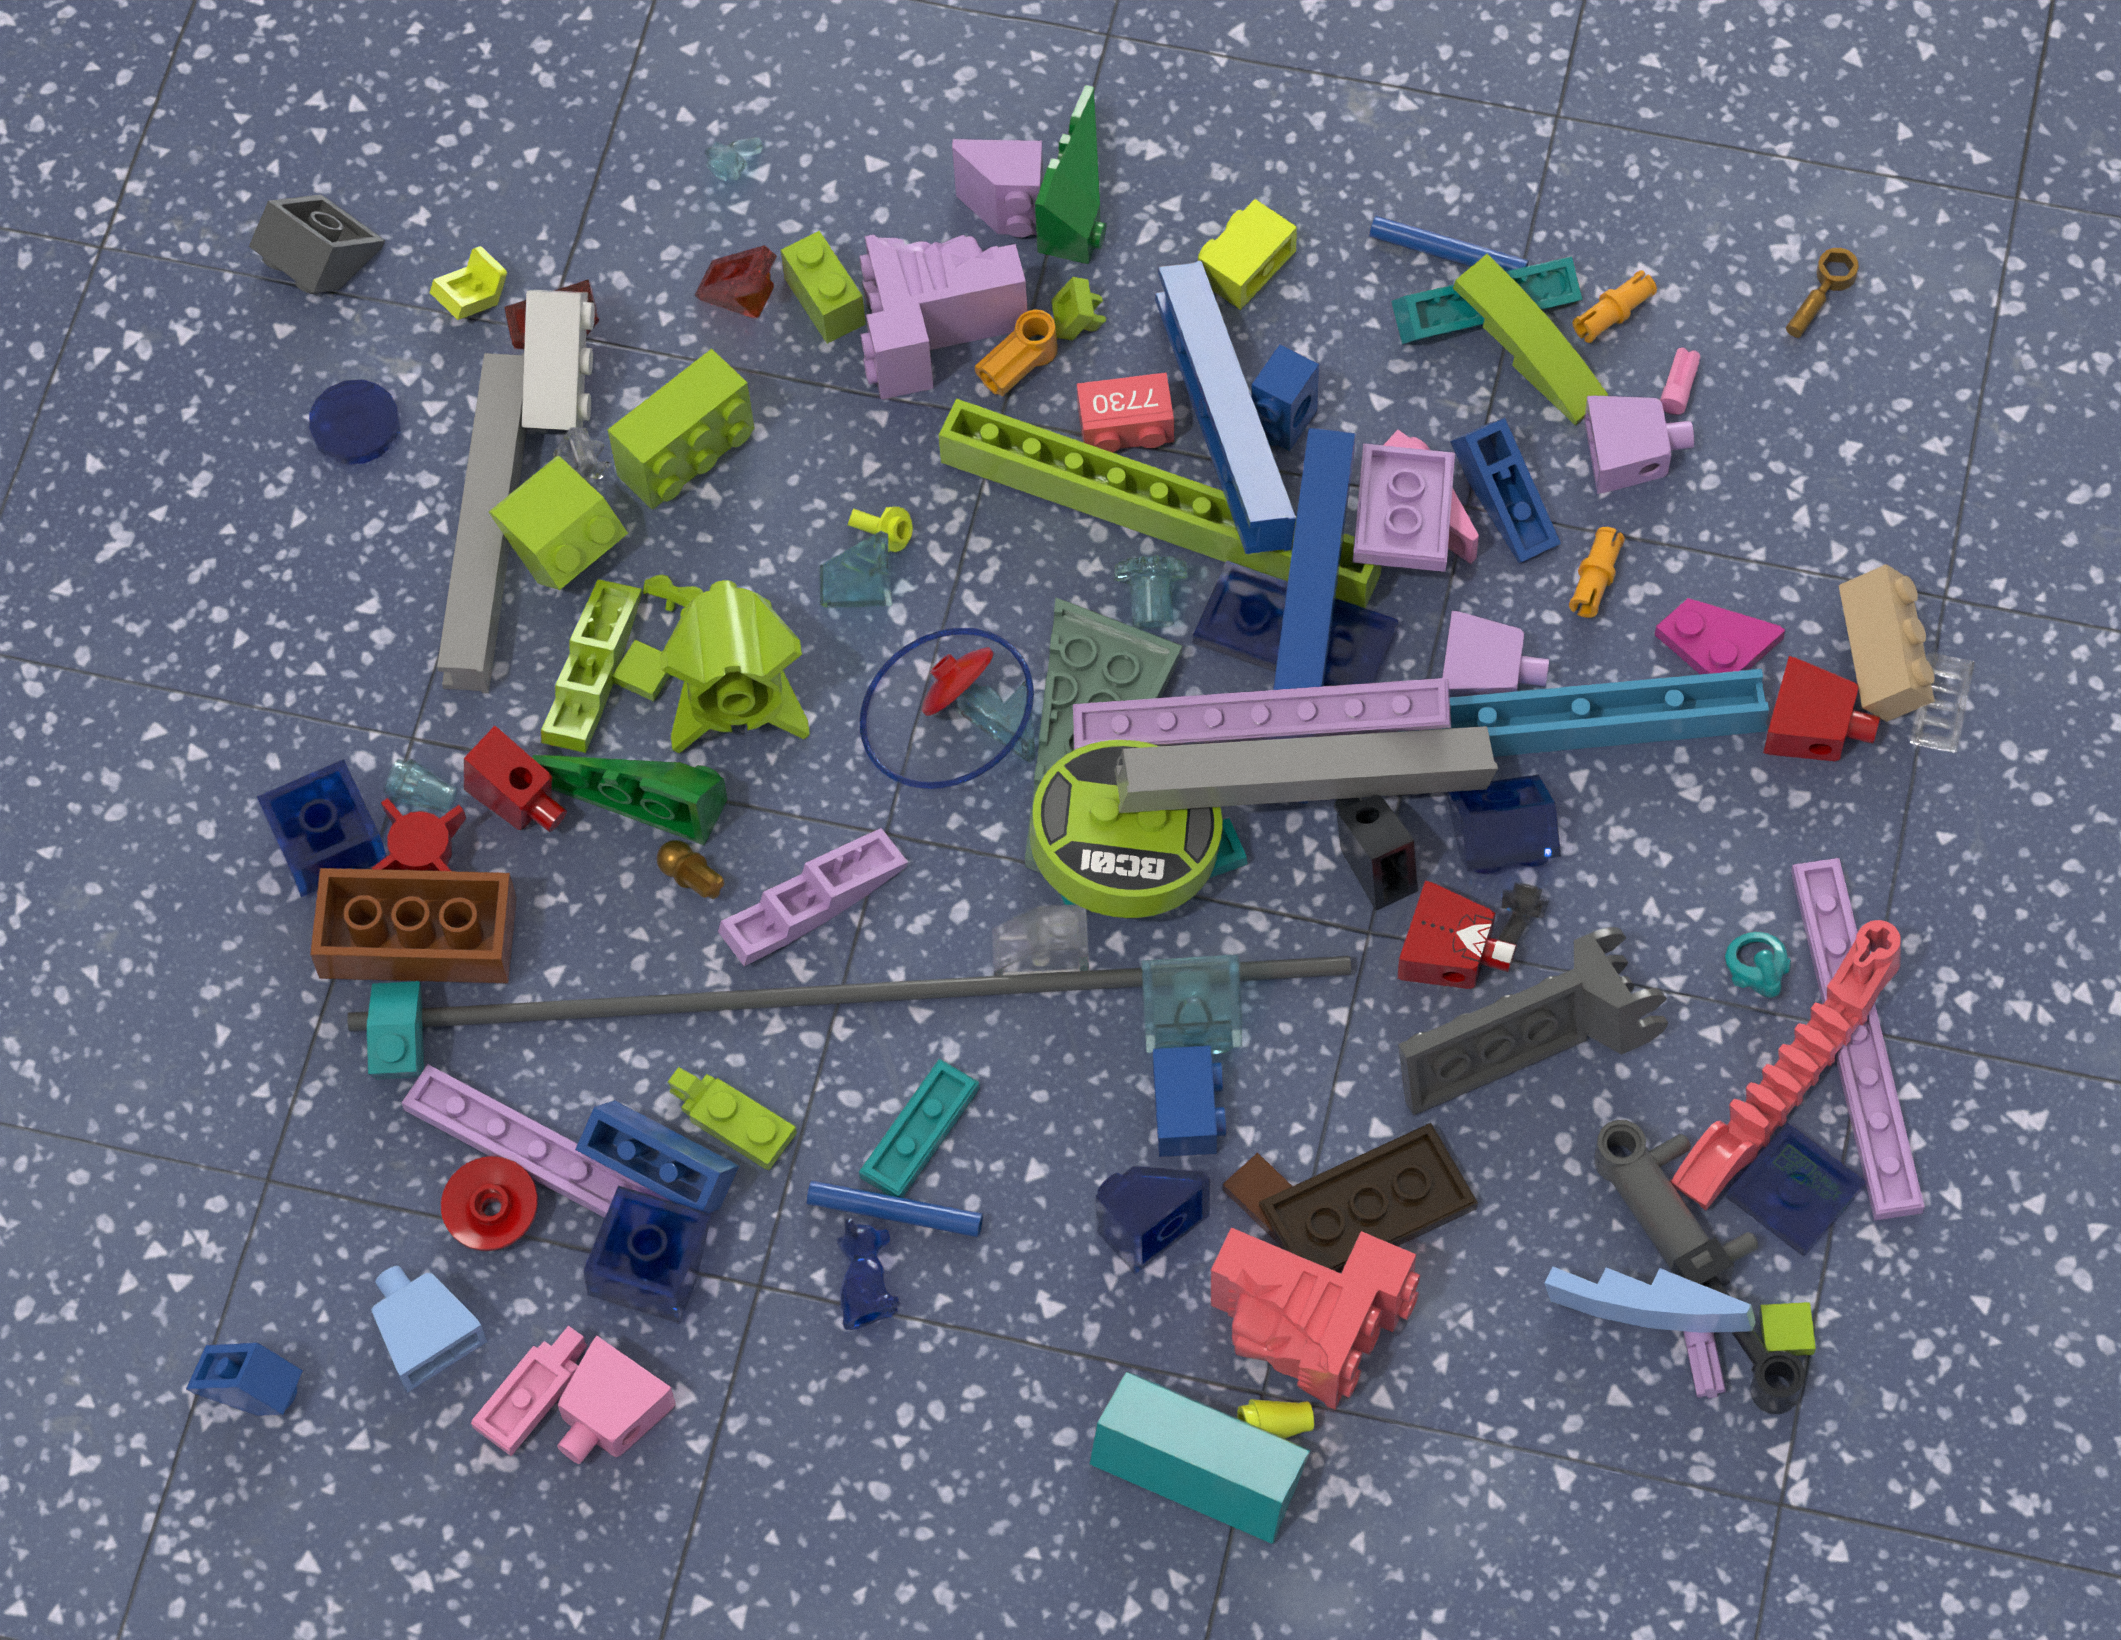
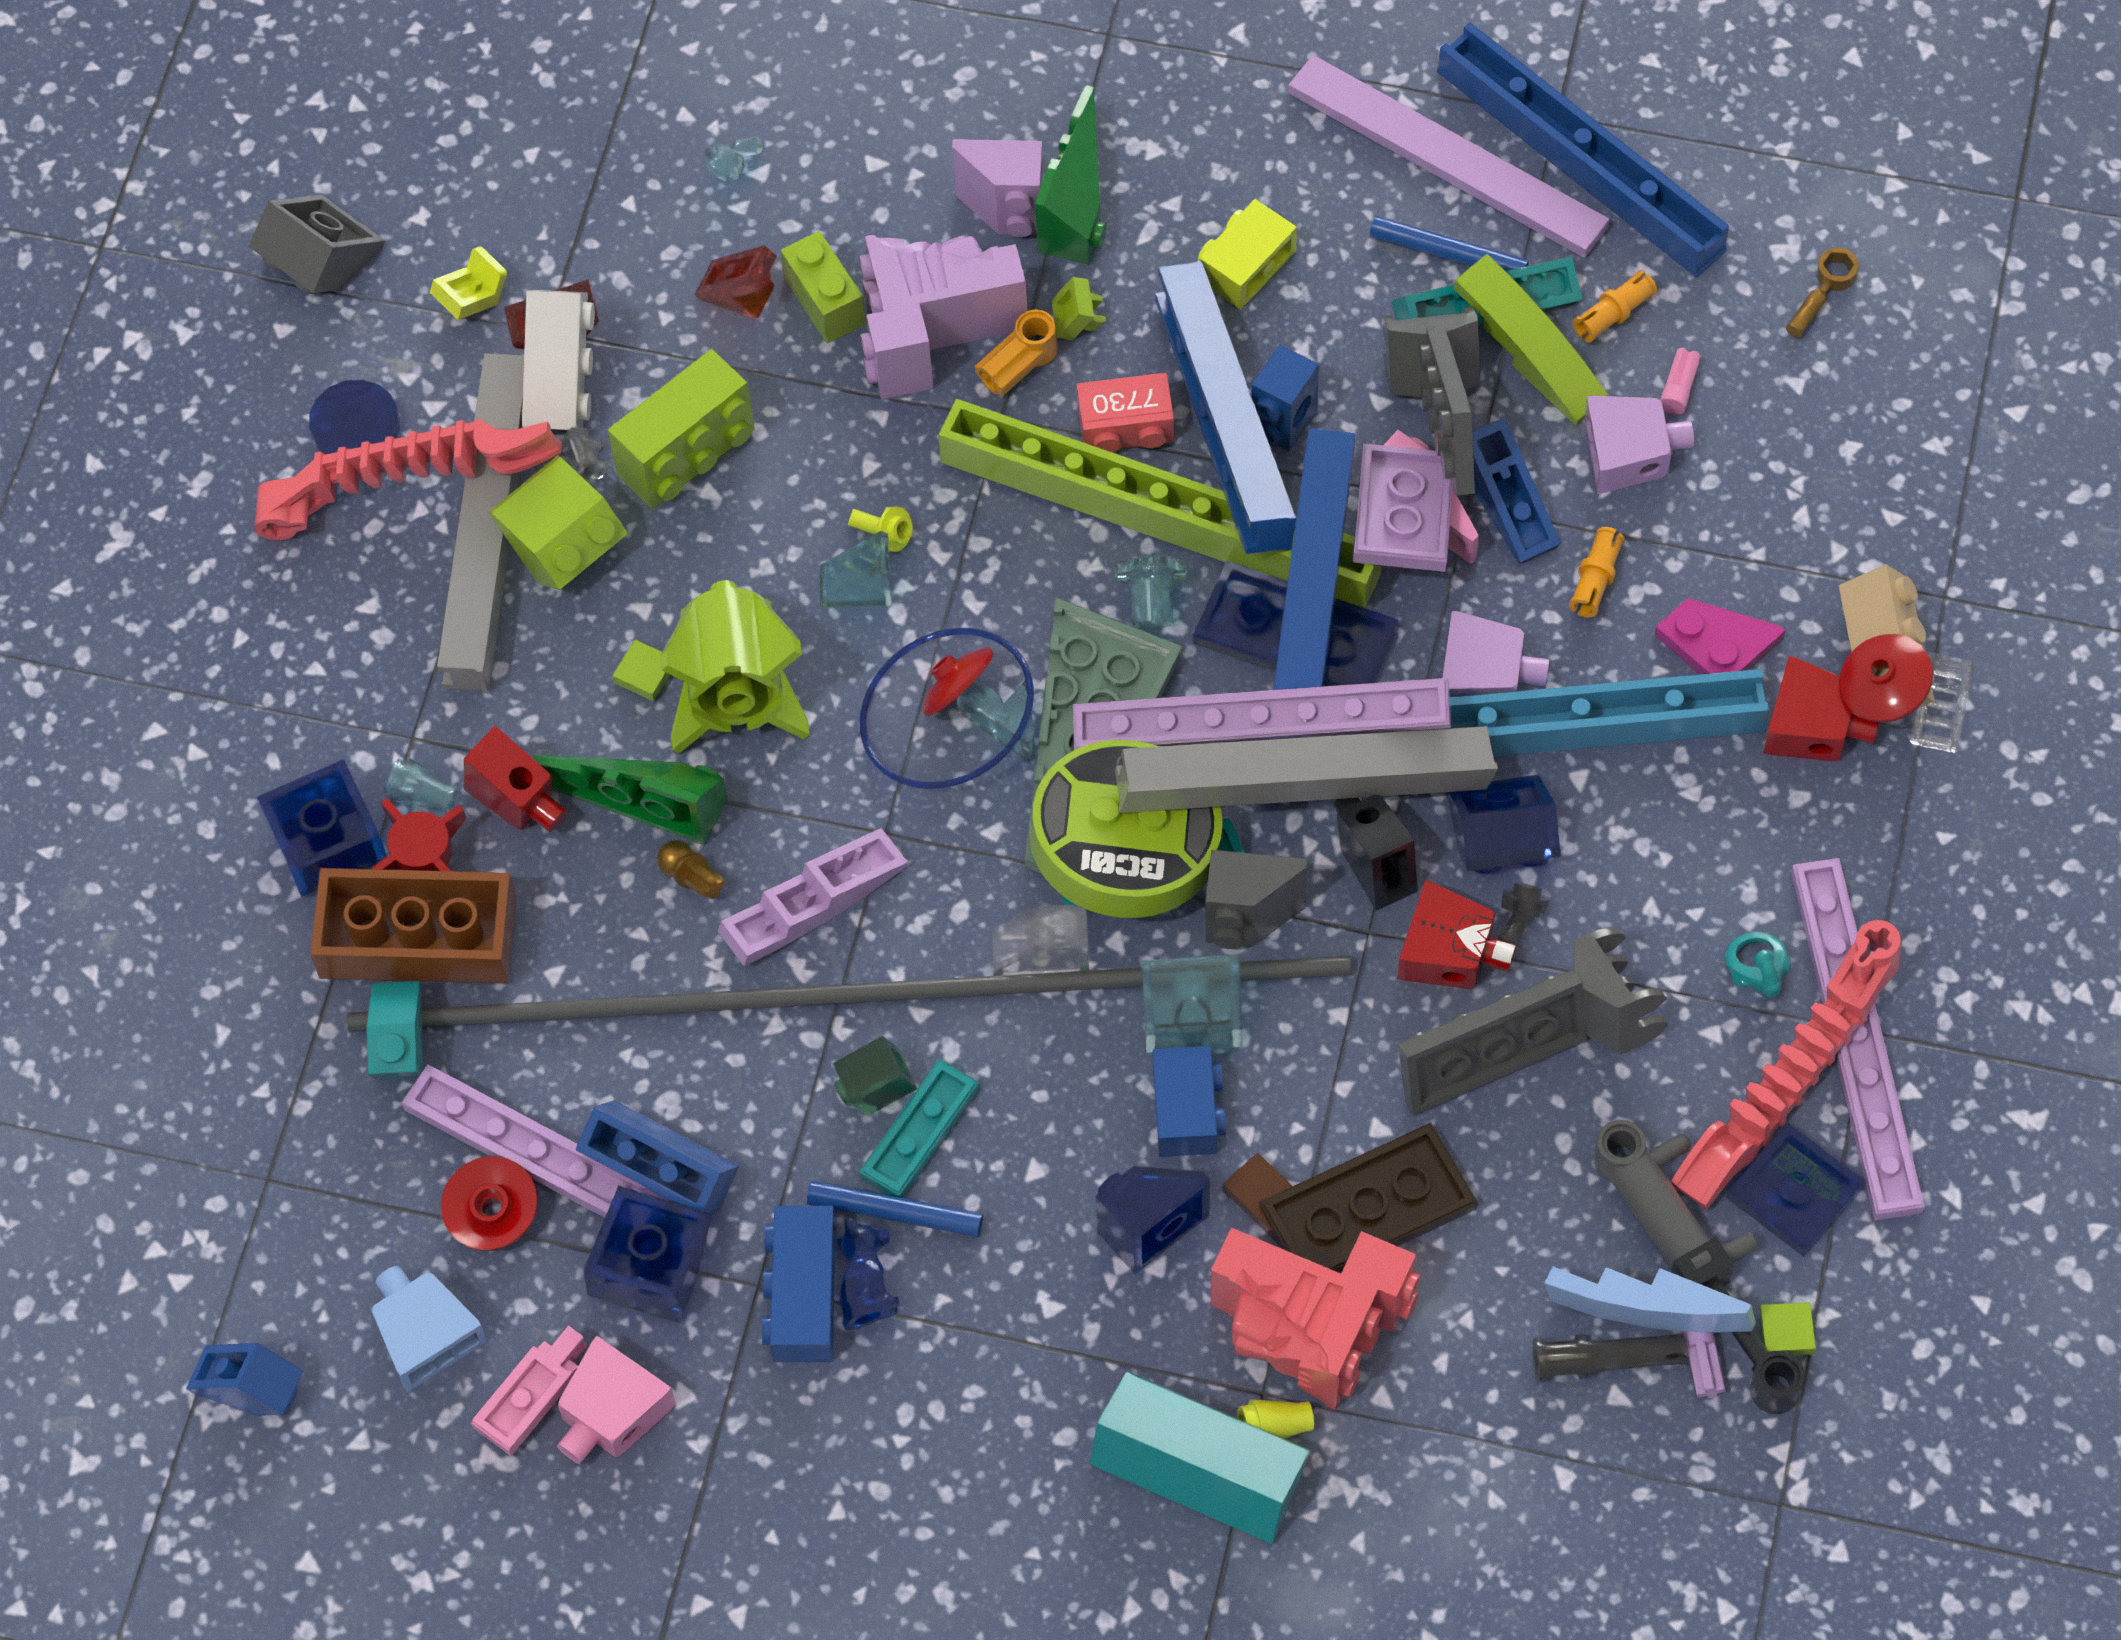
(288, 502): none -> coral piece
(588, 671): lime slope -> none
(662, 587): lime piece -> none
(732, 1117): lime hinge -> none
(800, 1284): none -> blue brick
(873, 1076): none -> clear green brick
(1251, 896): none -> dark grey slope
(1438, 362): none -> dark grey hinge
(1449, 156): none -> lavender tile
(1584, 150): none -> blue tile
(1584, 1356): none -> clear smoke pin
(1897, 691): none -> red dish

